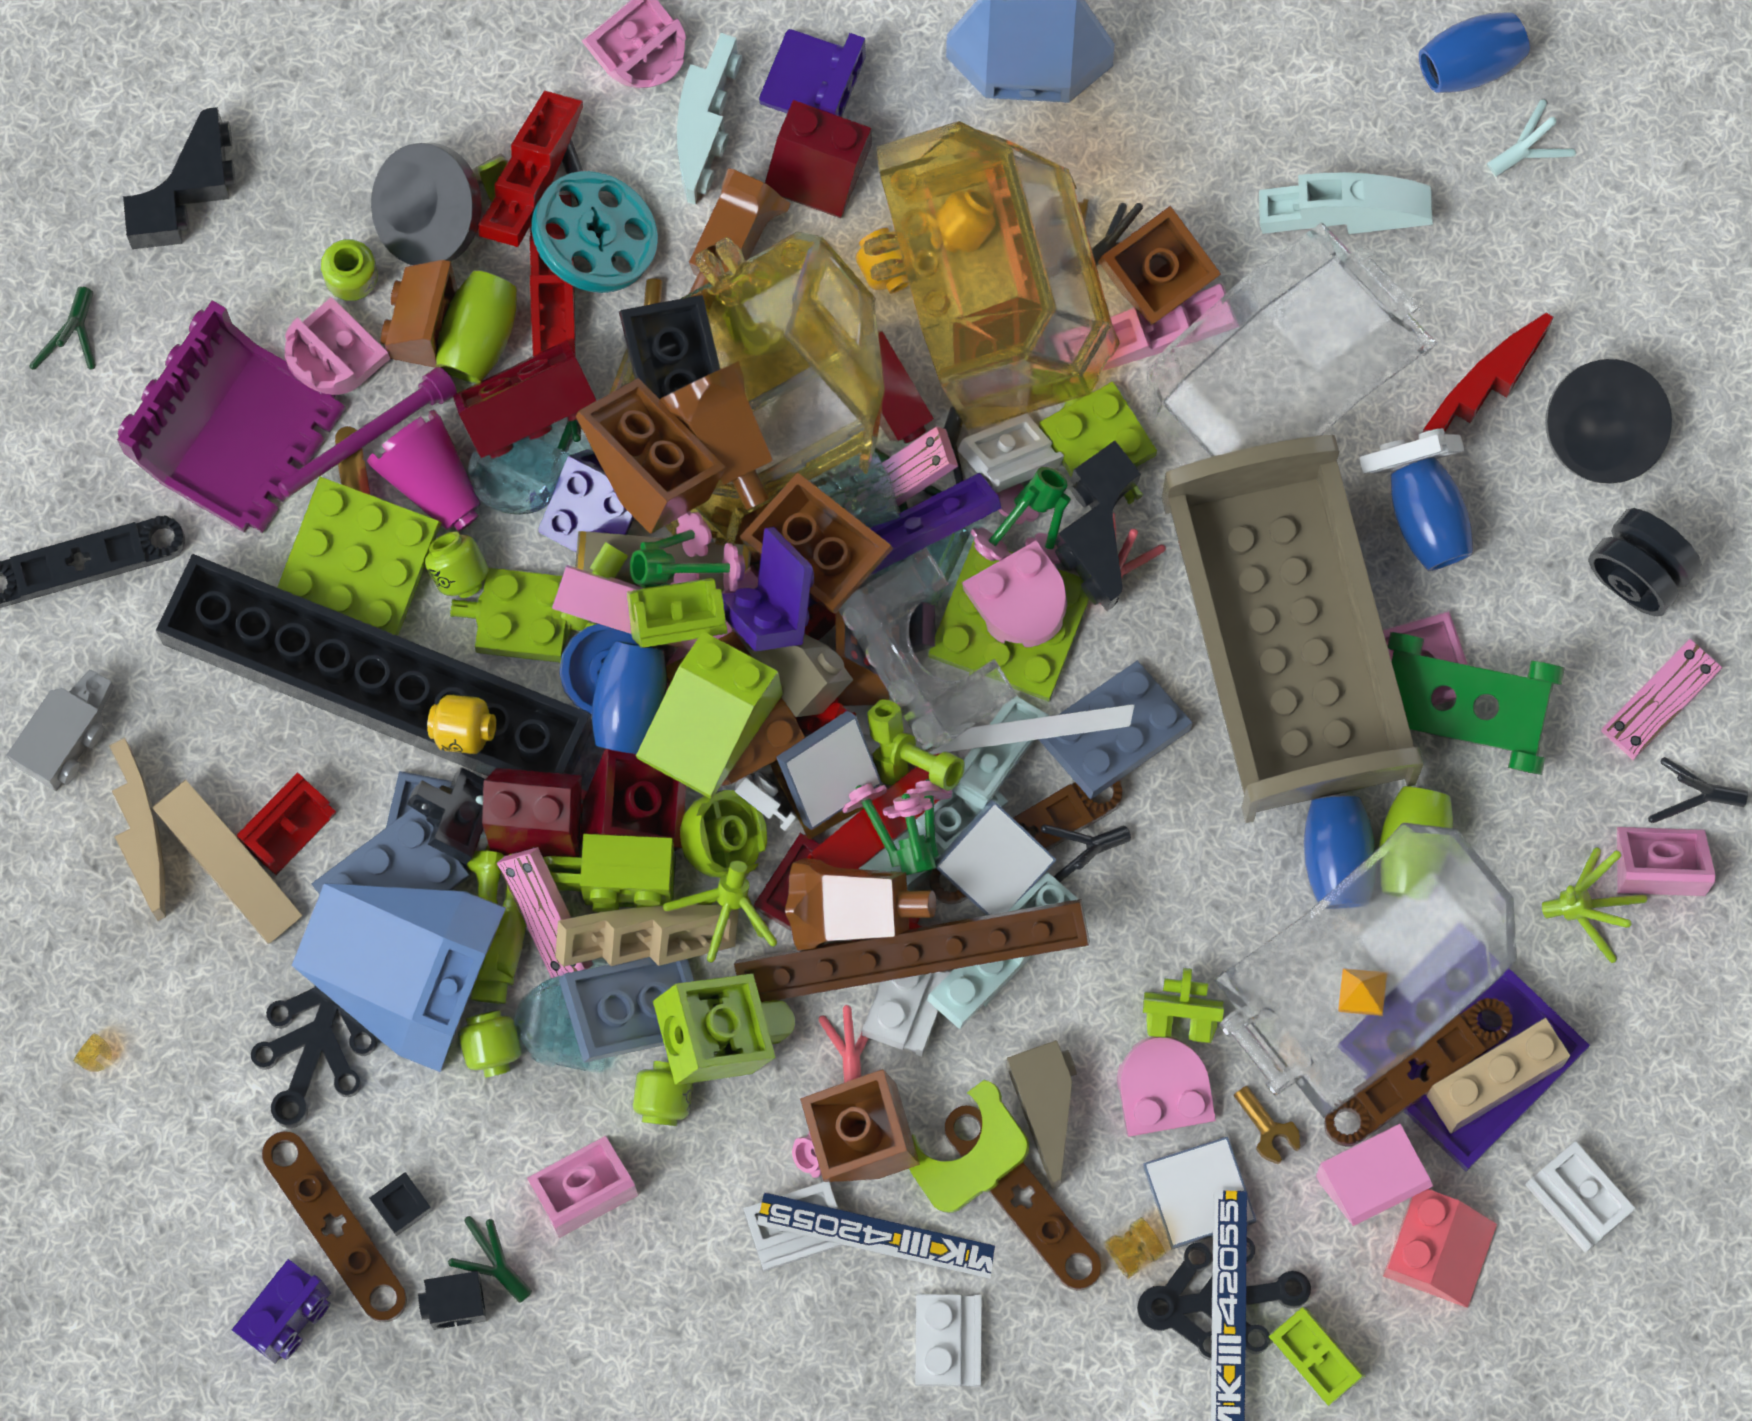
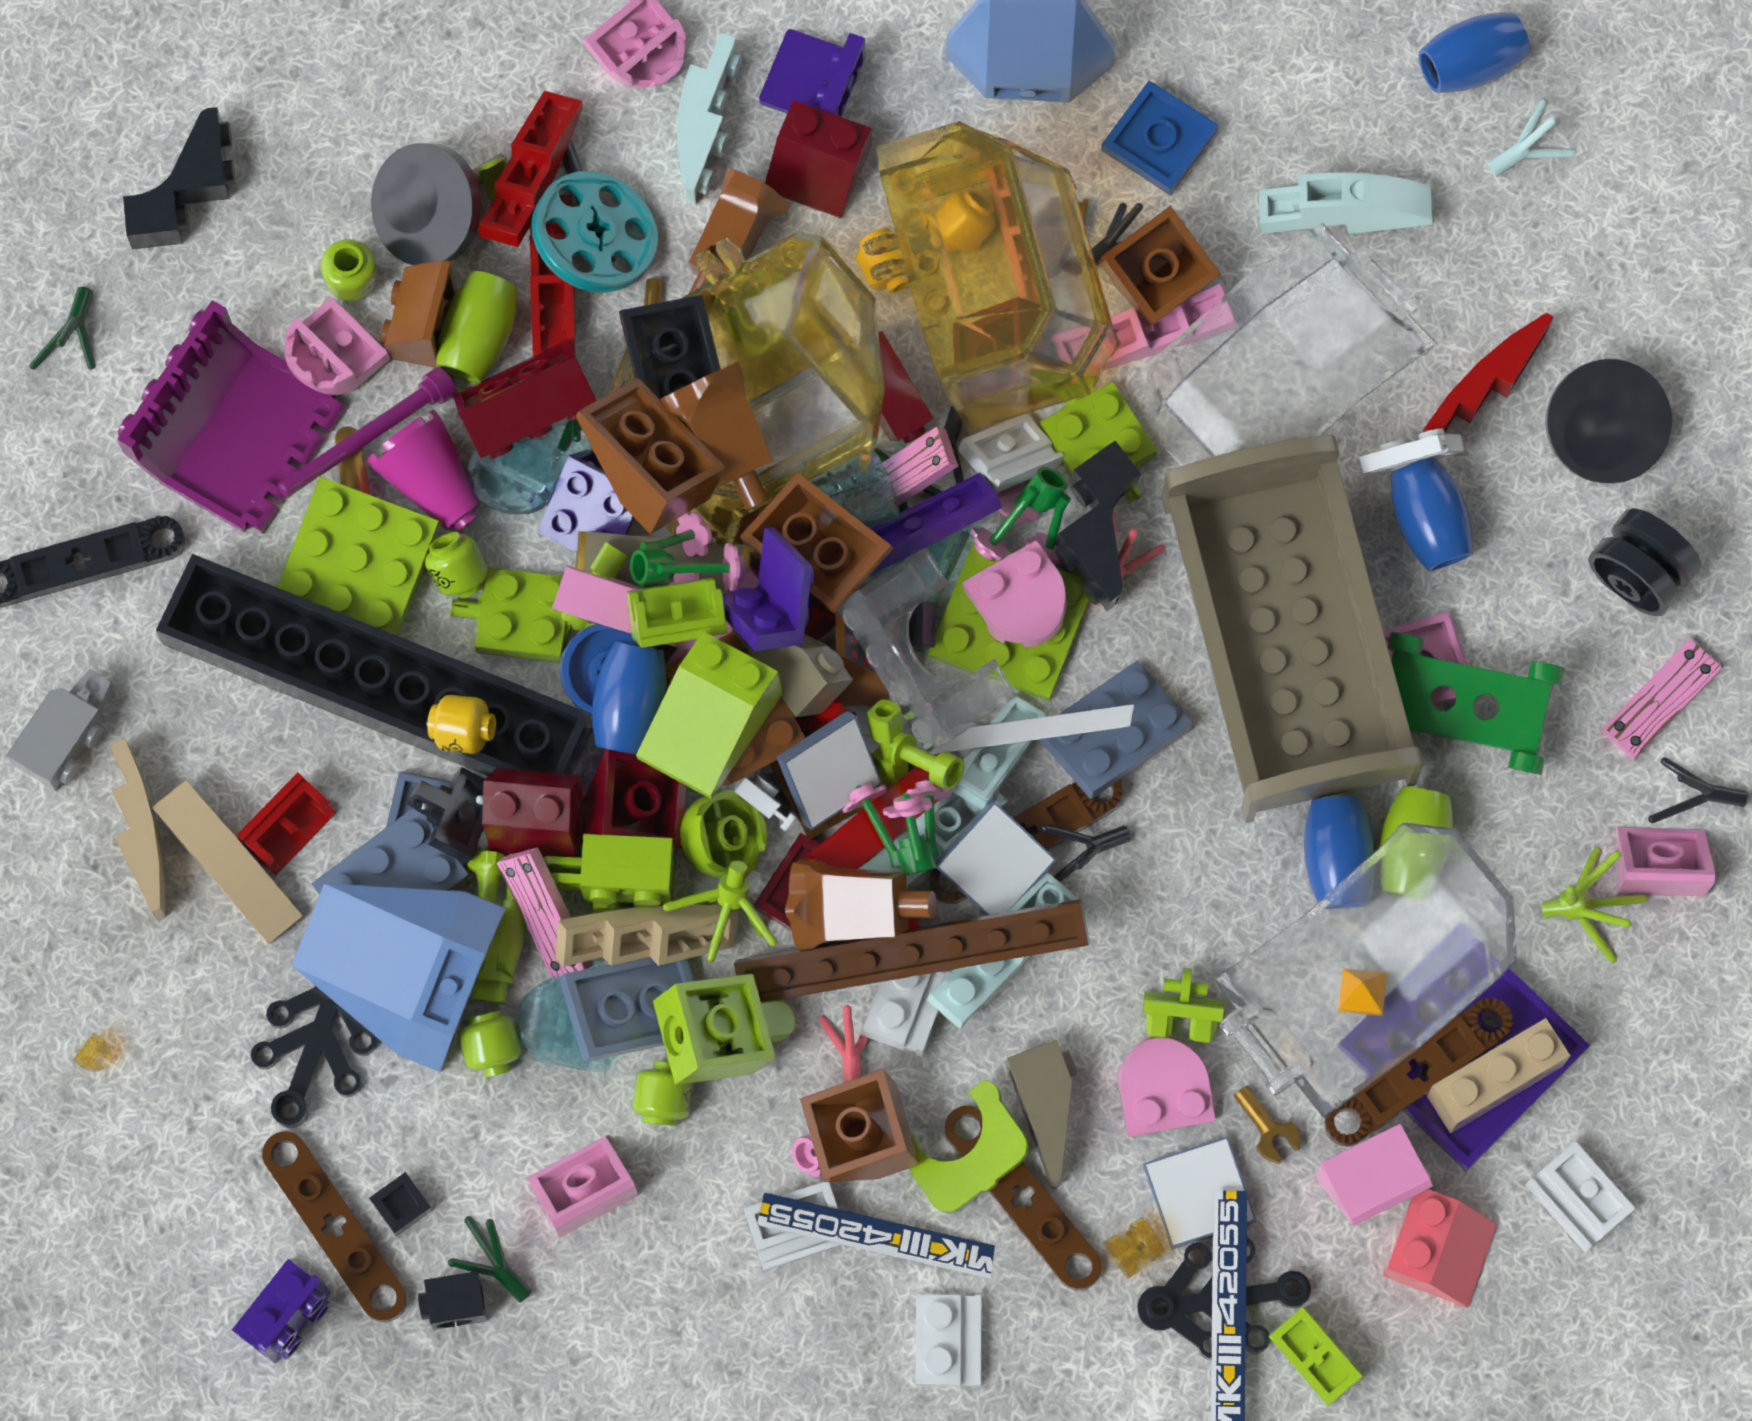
(1159, 137): none -> blue plate

